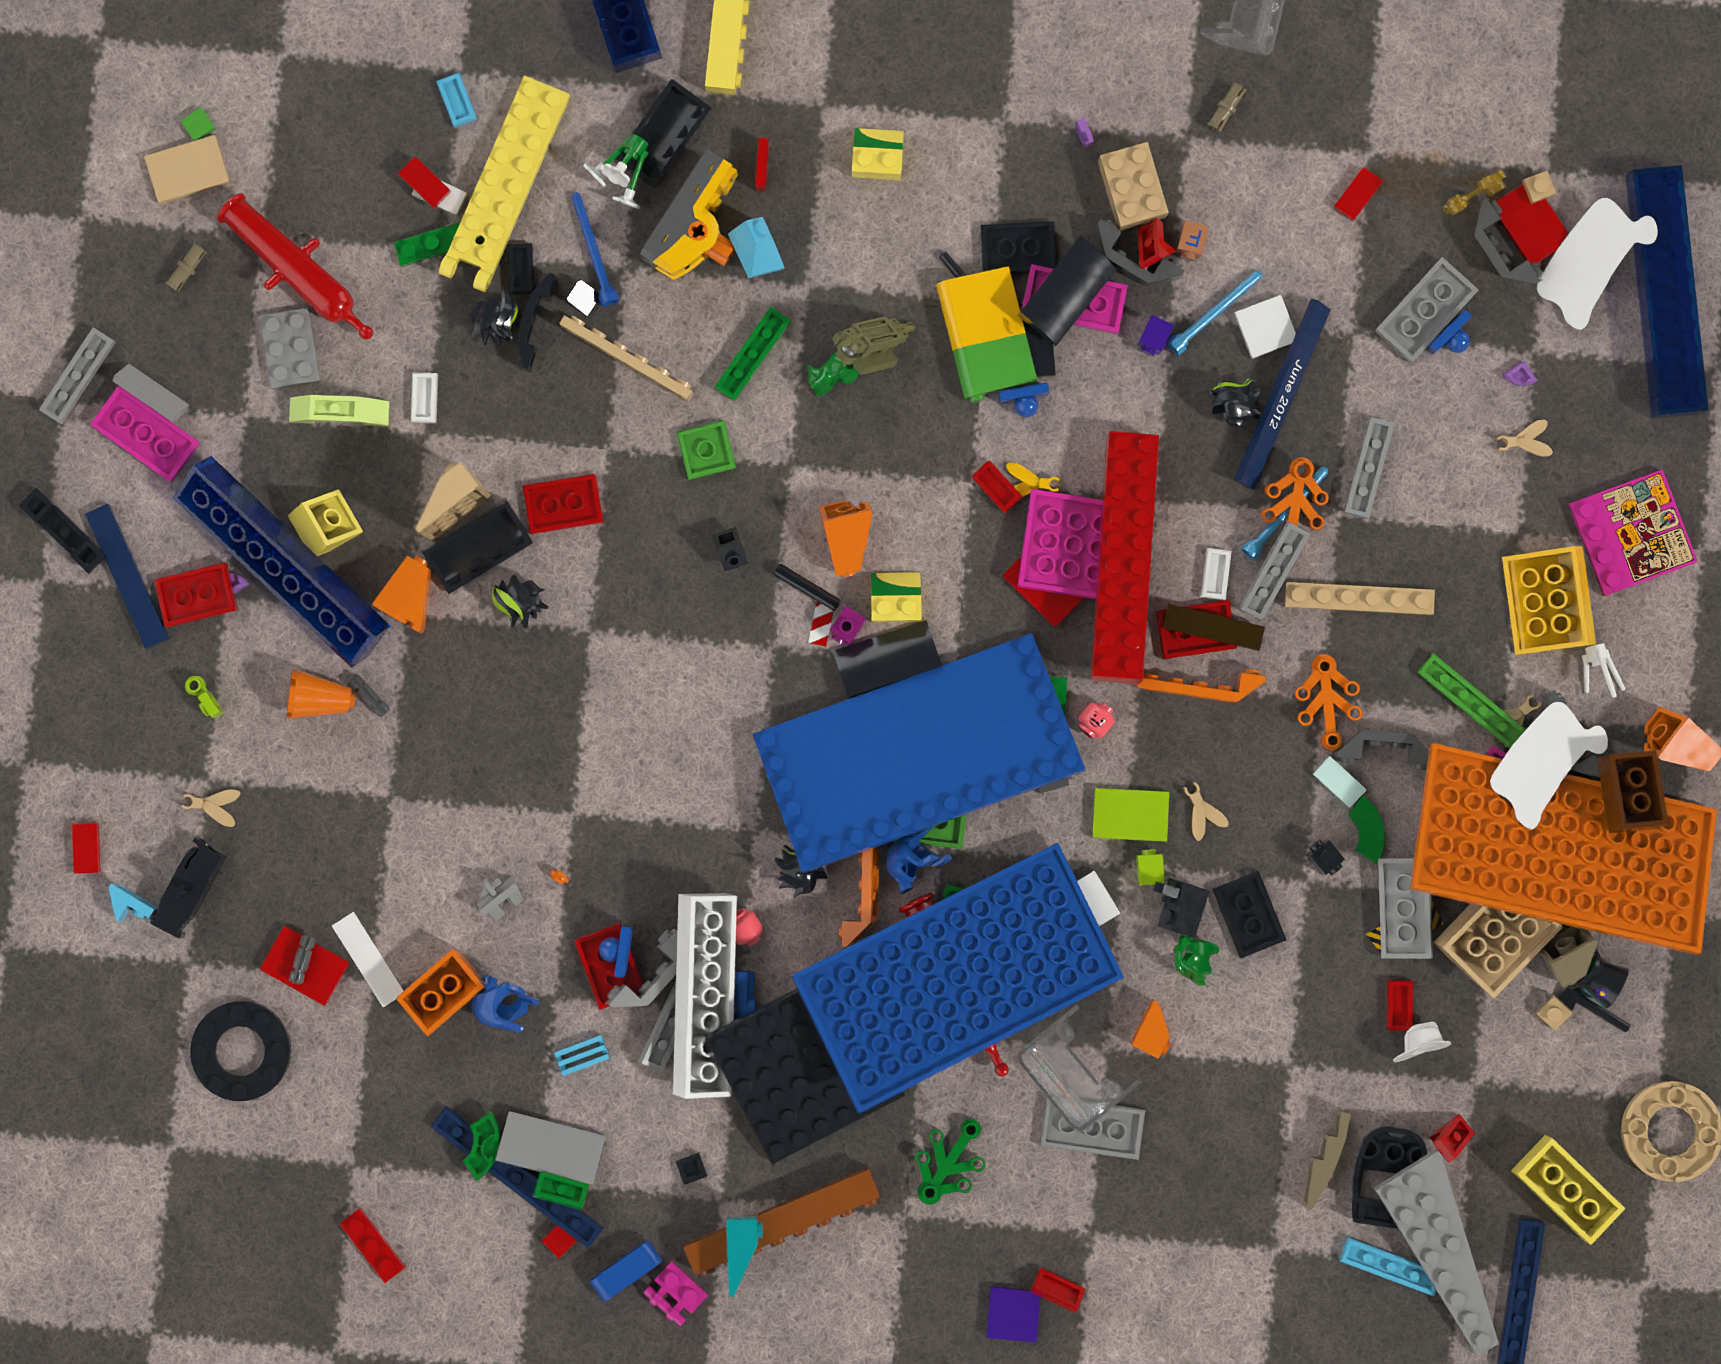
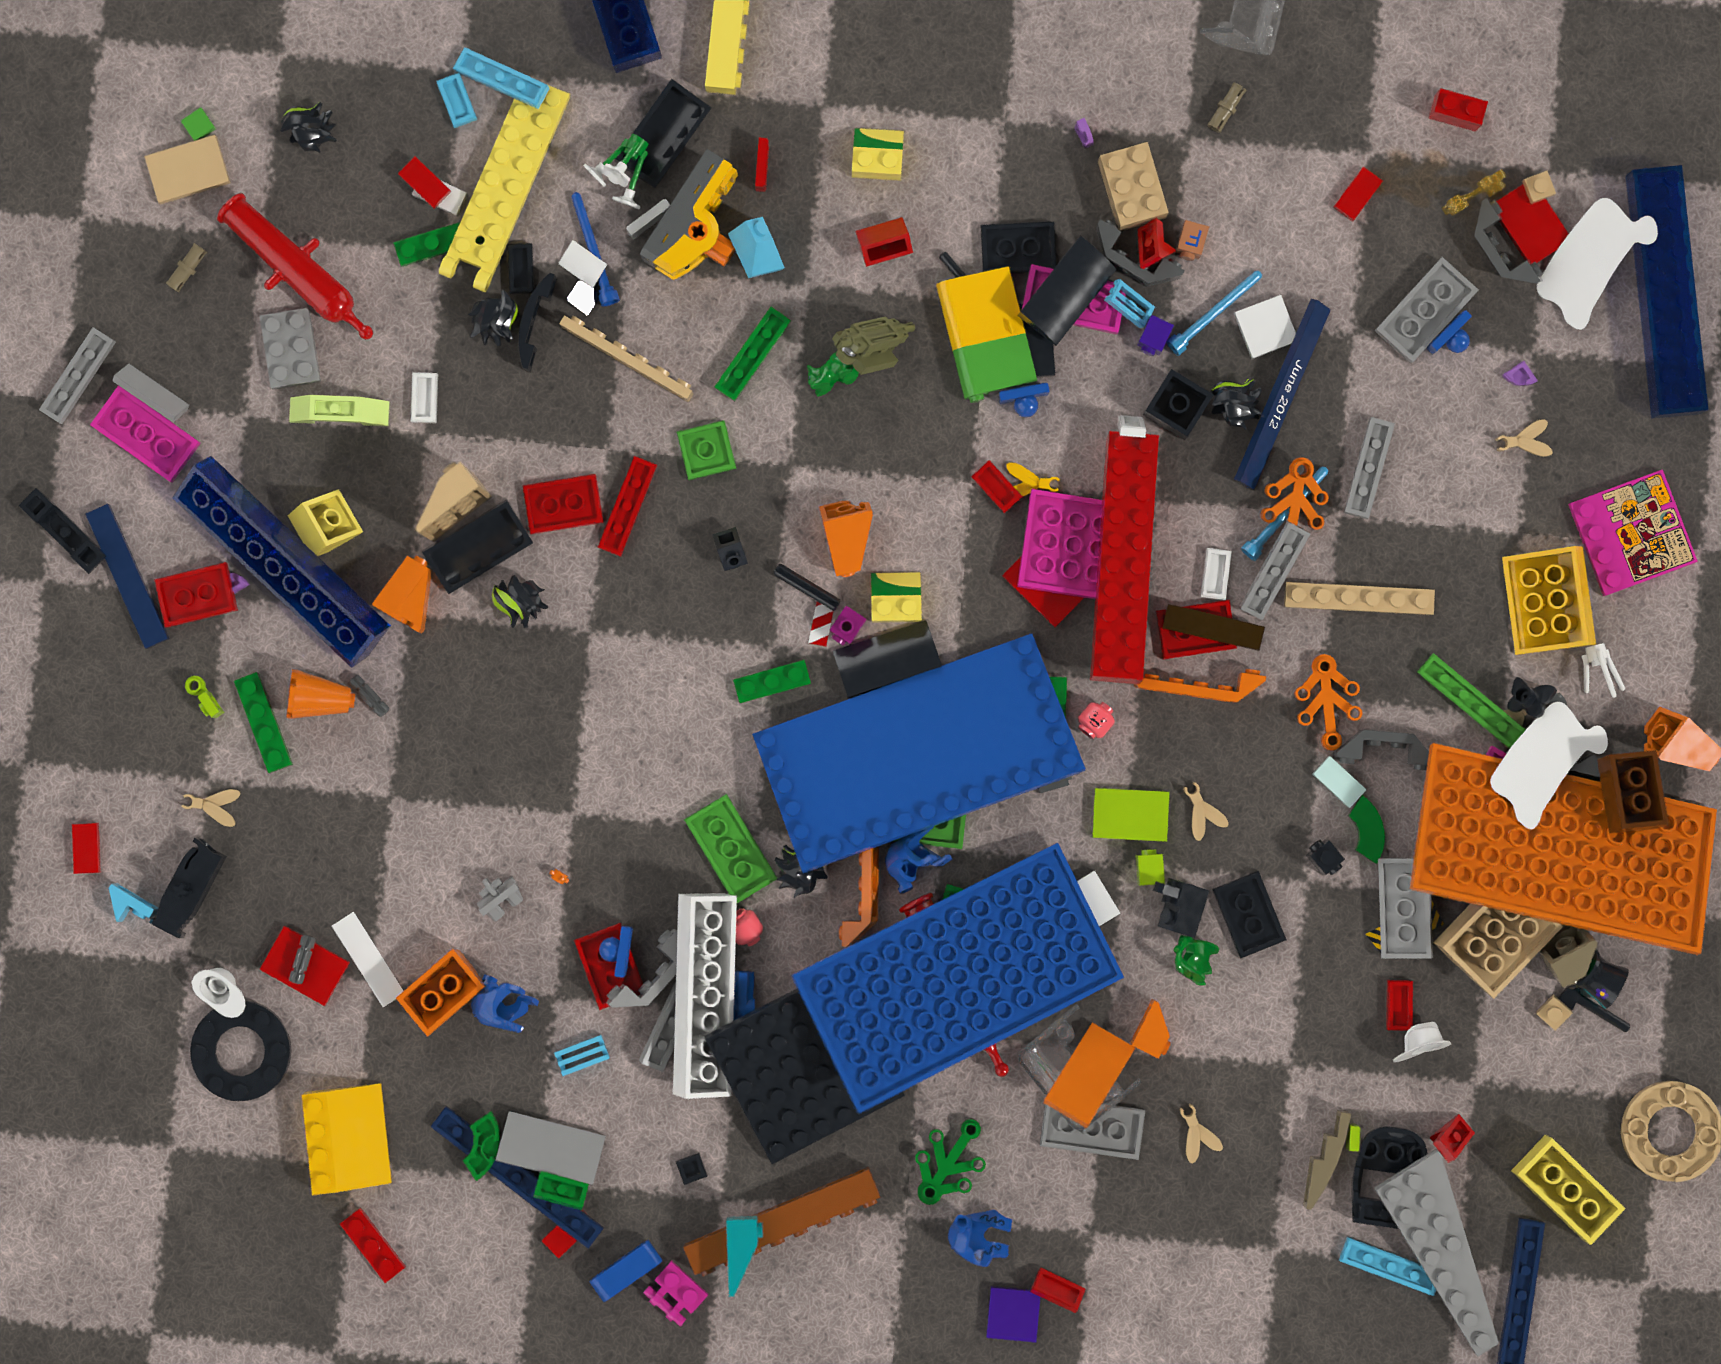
(220, 991): none -> white piece
(263, 722): none -> green plate
(308, 126): none -> black hair
(346, 1138): none -> yellow slope
(501, 78): none -> medium azure tile
(582, 263): none -> white sticker
(627, 506): none -> red tile
(648, 219): none -> white tile
(730, 848): none -> bright green tile
(772, 681): none -> green plate
(884, 241): none -> red brick
(968, 1239): none -> blue piece
(1089, 1075): none -> orange tile
(1114, 293): none -> medium azure tile
(1131, 426): none -> white tile
(1178, 404): none -> black brick
(1196, 1133): none -> tan piece
(1353, 1138): none -> lime tile
(1458, 109): none -> red brick
(1530, 698): none -> black animal

